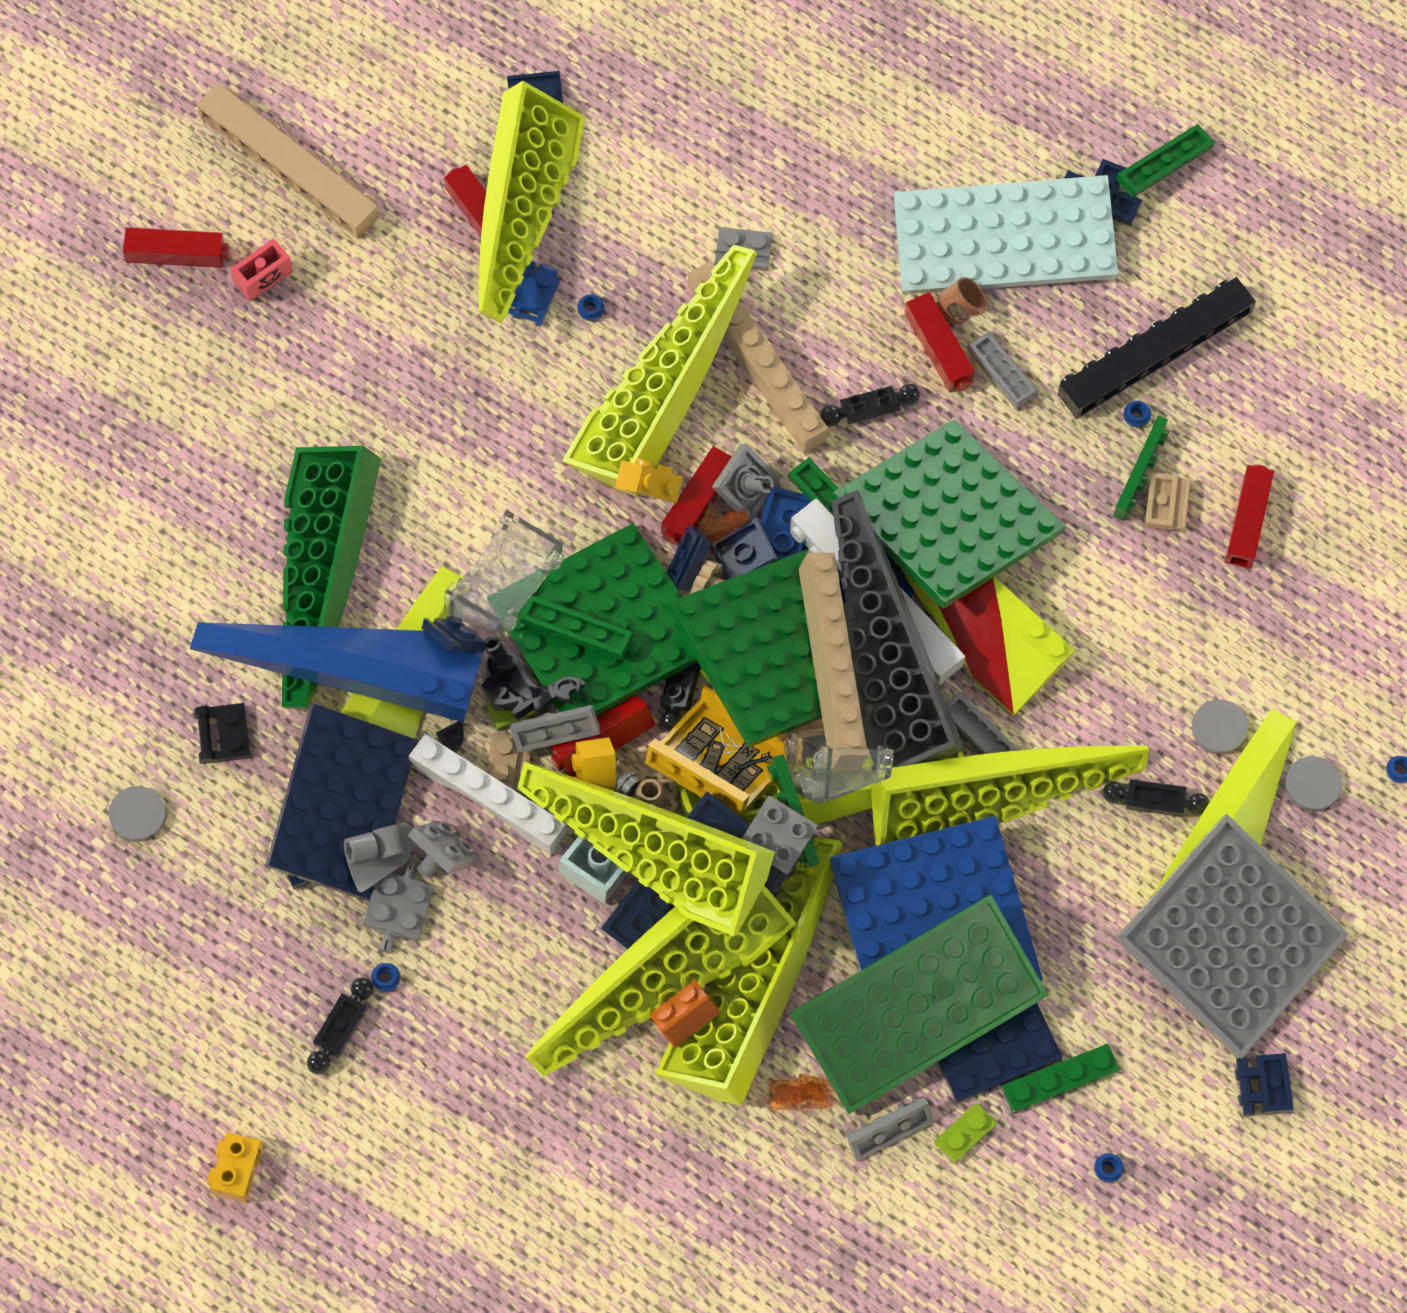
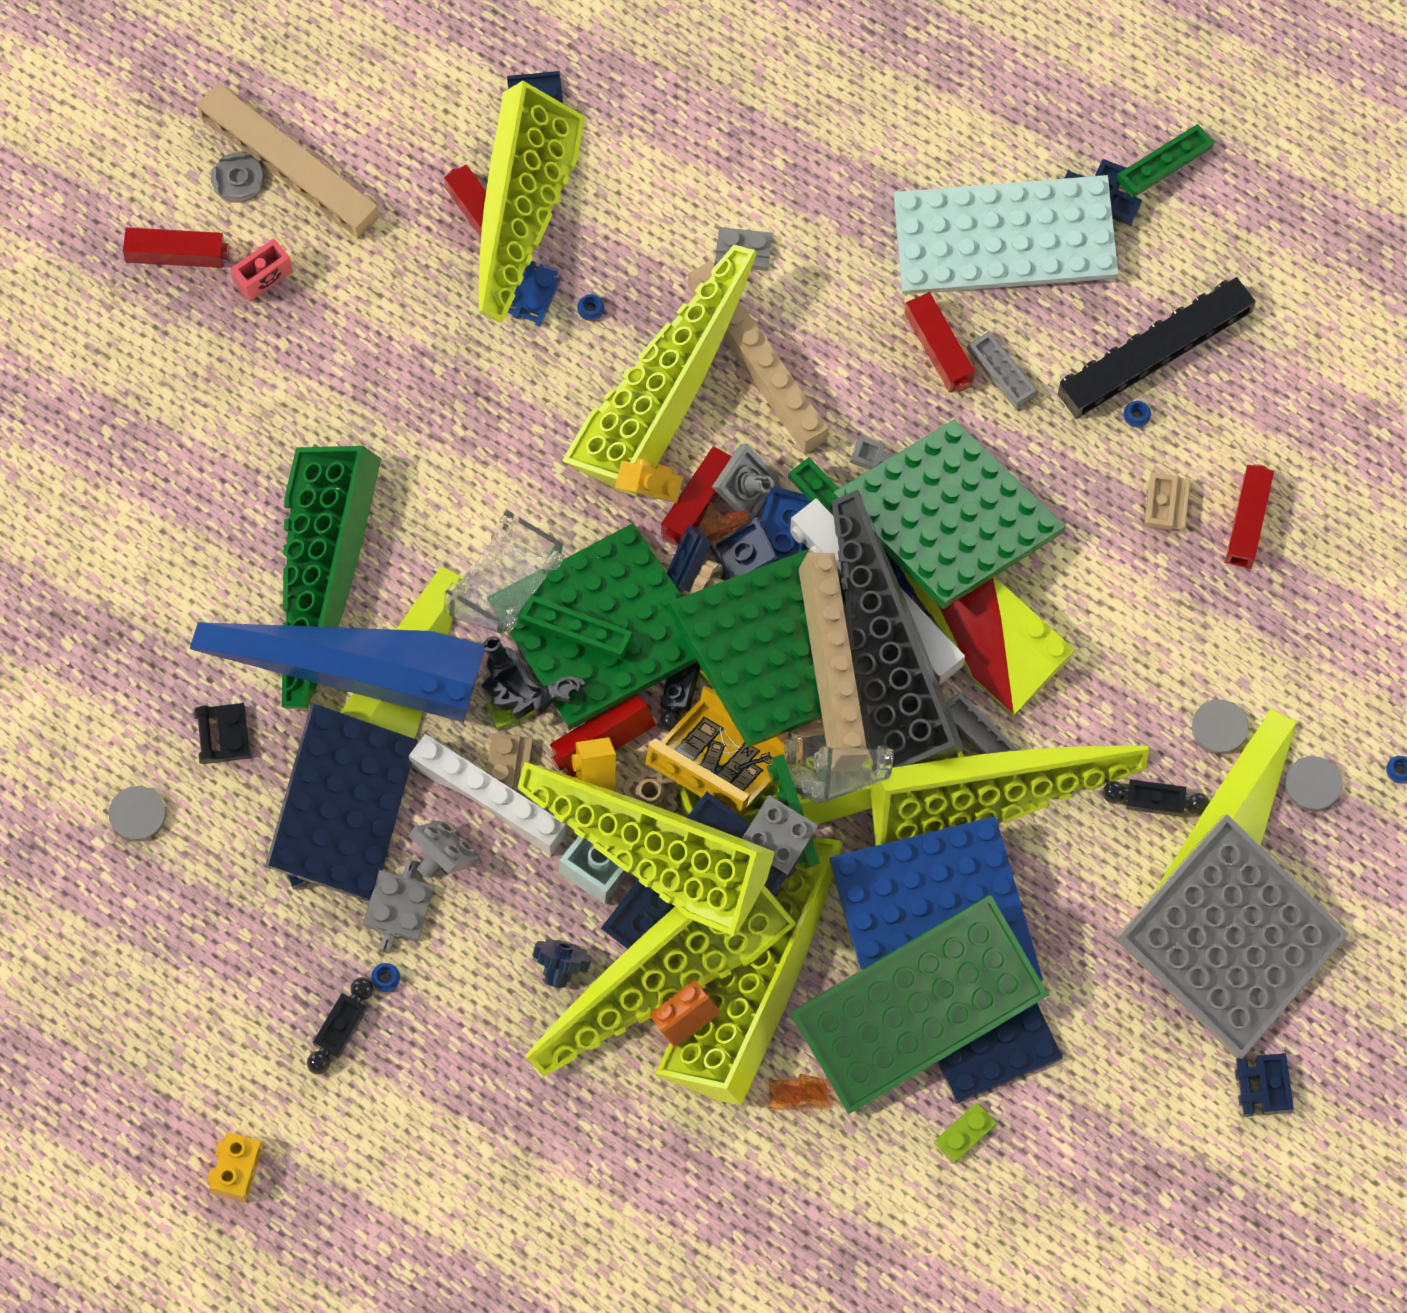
(237, 185): none -> light grey tile
(378, 853): light grey panel -> none
(452, 736): black tile -> none
(453, 634): dark blue plate -> none
(555, 728): light grey plate -> none
(560, 961): none -> dark blue plant
(627, 784): light grey plate -> none
(869, 453): none -> light grey plate
(870, 404): black plate -> none
(890, 1128): light grey plate -> none
(966, 294): nougat helmet -> none
(1060, 1078): green plate -> none
(1112, 1159): blue plate -> none
(1146, 459): green plate -> none

